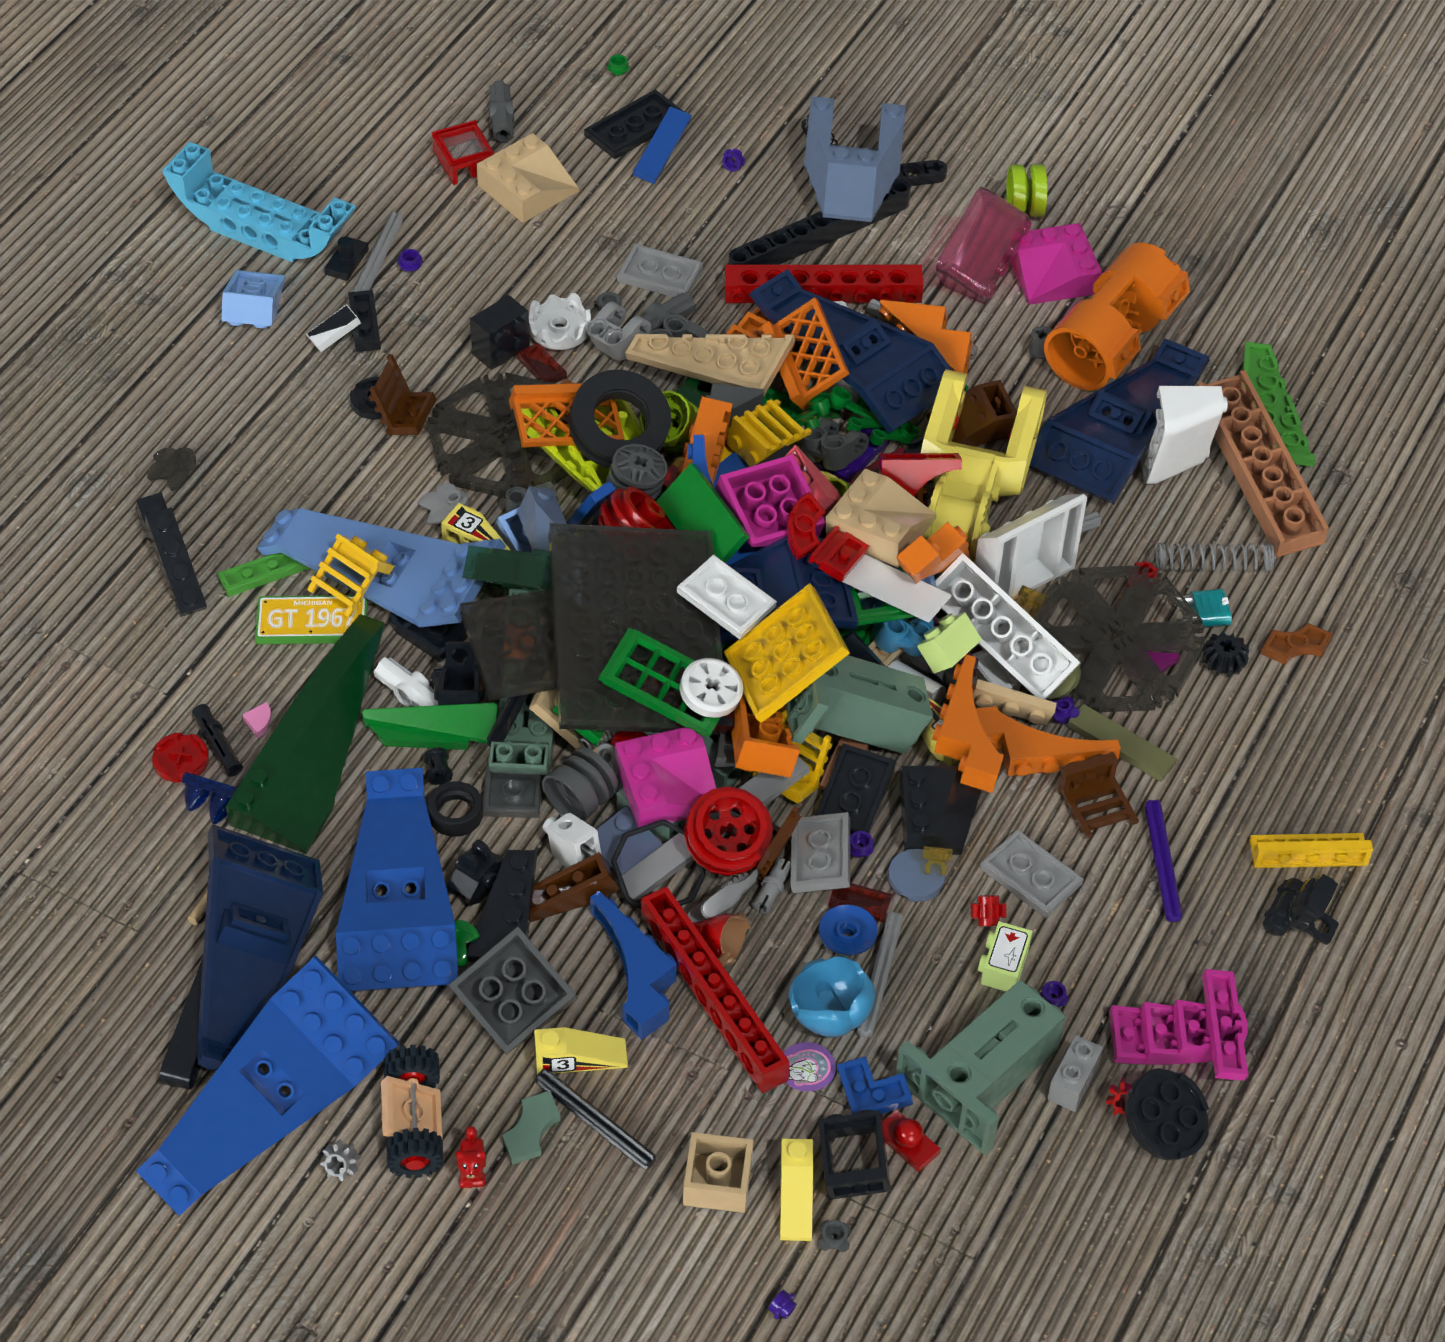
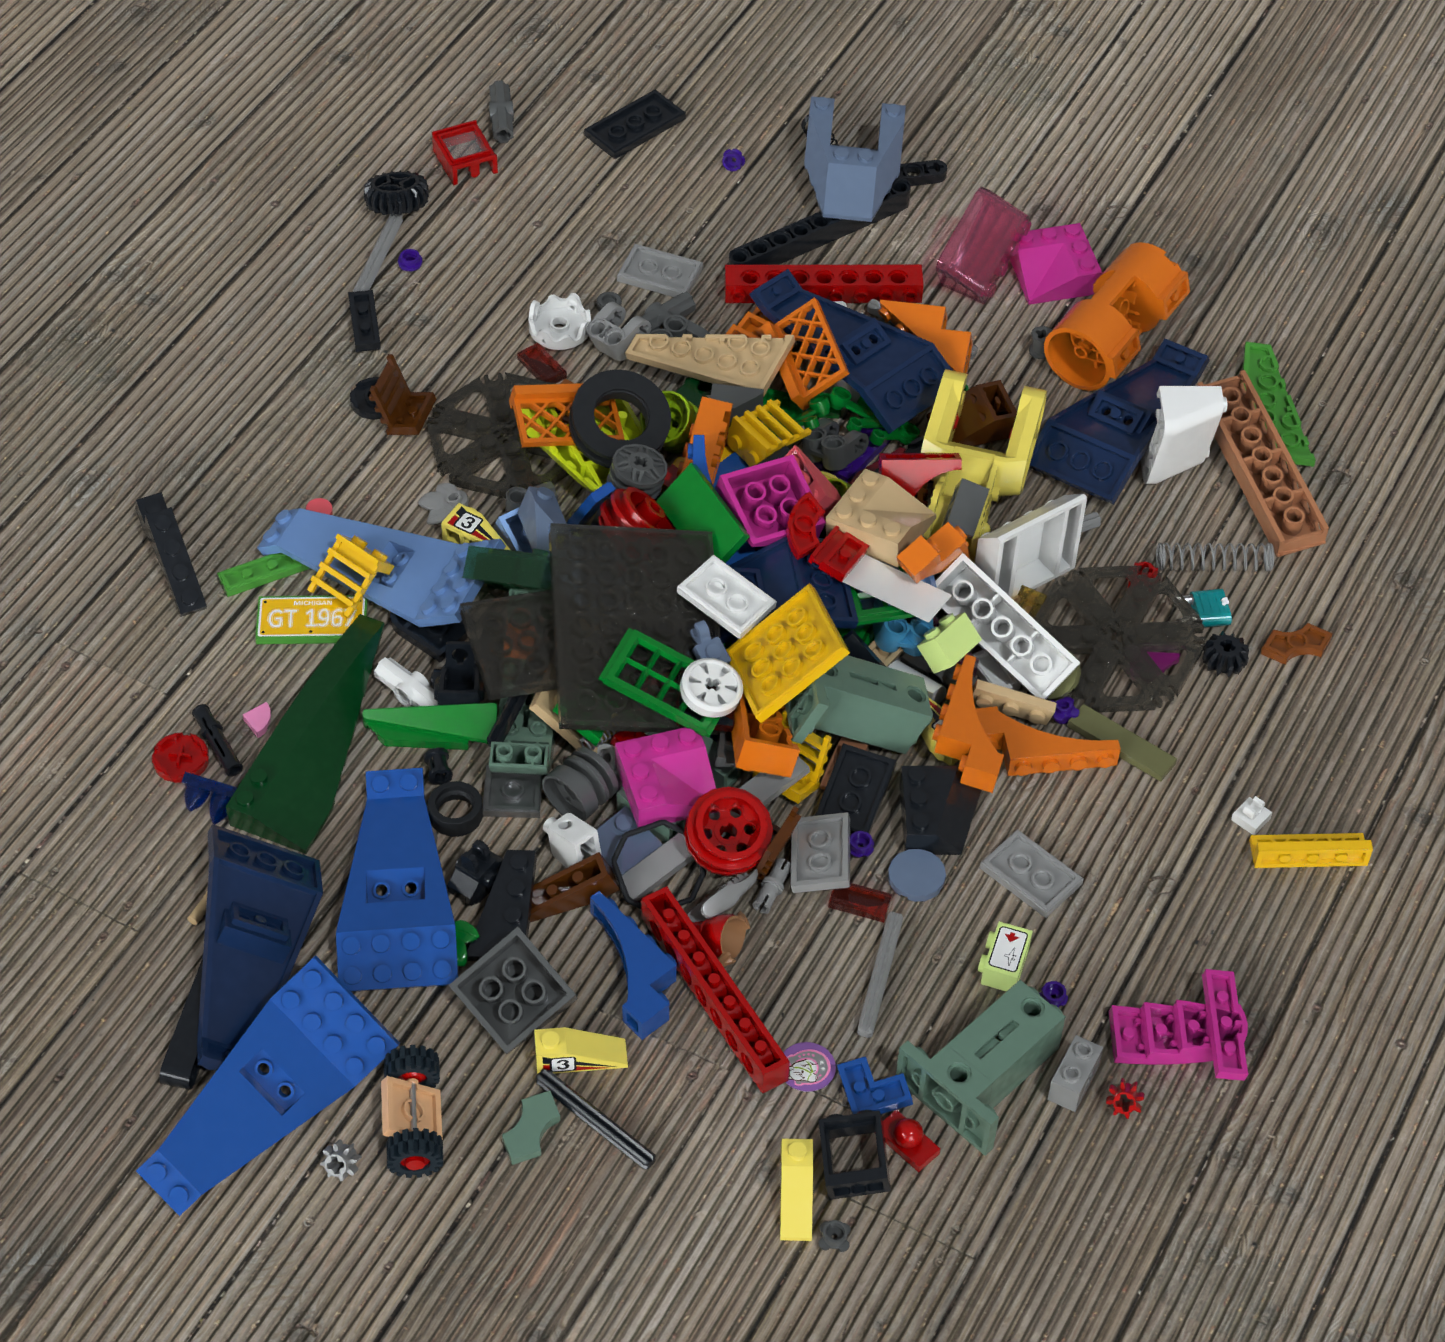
(173, 466): clear smoke plate -> none
(251, 213): medium azure slope -> none
(252, 298): light blue slope -> none
(320, 505): none -> coral tile
(333, 328): tile -> none
(346, 258): black tile -> none
(396, 193): none -> black gear
(471, 1160): red animal -> none
(499, 332): black brick -> none
(525, 178): tan slope -> none
(618, 65): green plate -> none
(662, 145): blue tile -> none
(706, 646): none -> sand blue plate
(718, 1172): tan brick -> none
(783, 1305): dark purple plate -> none
(832, 996): dark azure piece -> none
(852, 921): blue dish -> none
(937, 856): clear yellow tile -> none
(966, 506): none -> dark grey hinge
(988, 910): red gear -> none
(1027, 189): lime wheel -> none
(1089, 781): reddish brown plate -> none
(1163, 861): dark purple axle -> none
(1167, 1114): black tile -> none
(1252, 815): none -> white tile
(1300, 905): black piece -> none

